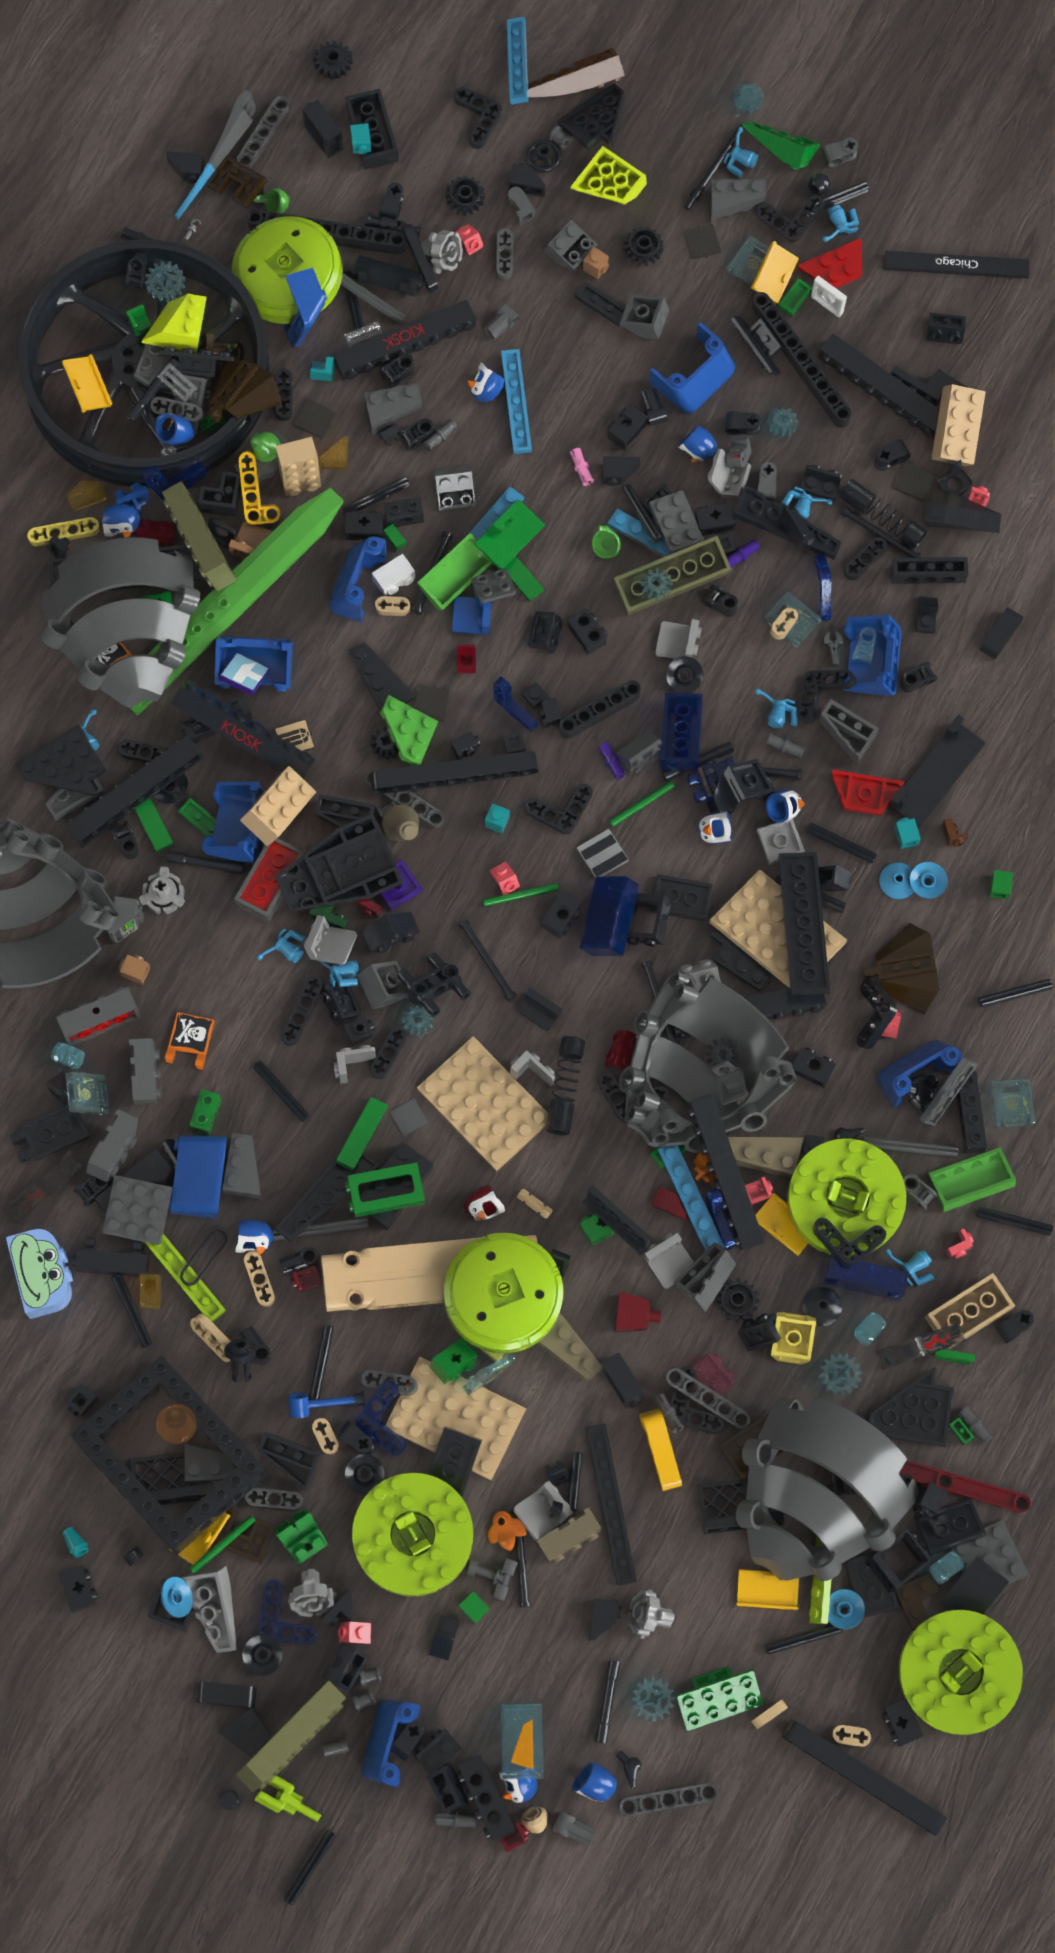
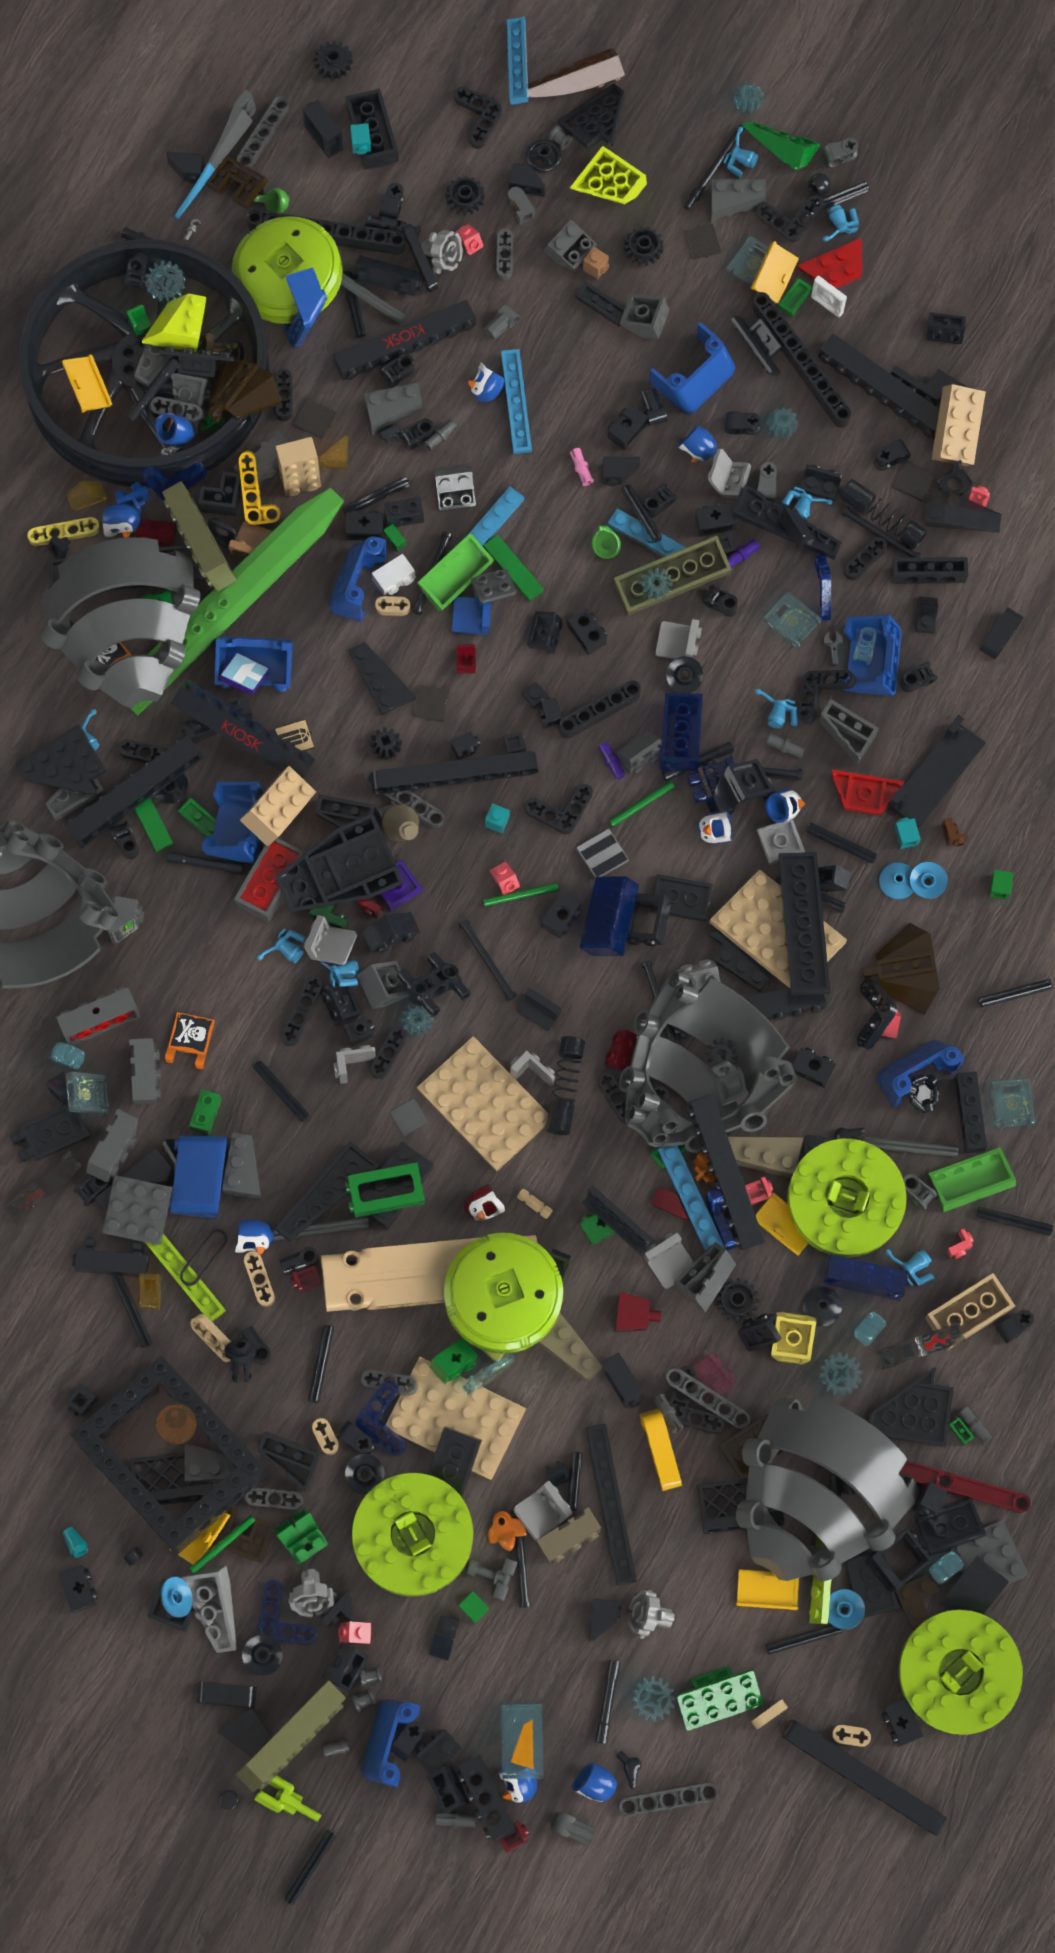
(40, 1272): brick -> none
(134, 968): medium nougat brick -> none
(152, 892): light grey piece -> none
(182, 377): clear tile -> none
(264, 446): bright green hat -> none
(300, 1404): blue piece -> none
(322, 371): teal panel -> none
(349, 336): clear tile -> none
(362, 1133): green tile -> none
(408, 729): bright green plate -> none
(503, 696): clear blue beam -> none
(509, 534): green bracket -> none
(534, 1819): tan cone -> none
(556, 1508): black hand -> none
(675, 522): dark grey plate -> none
(739, 452): dark grey leg -> none
(787, 625): tan beam -> none
(845, 1247): black beam -> none
(948, 1091): dark grey tile -> none
(954, 1356): green tile -> none
(956, 264): black tile -> none

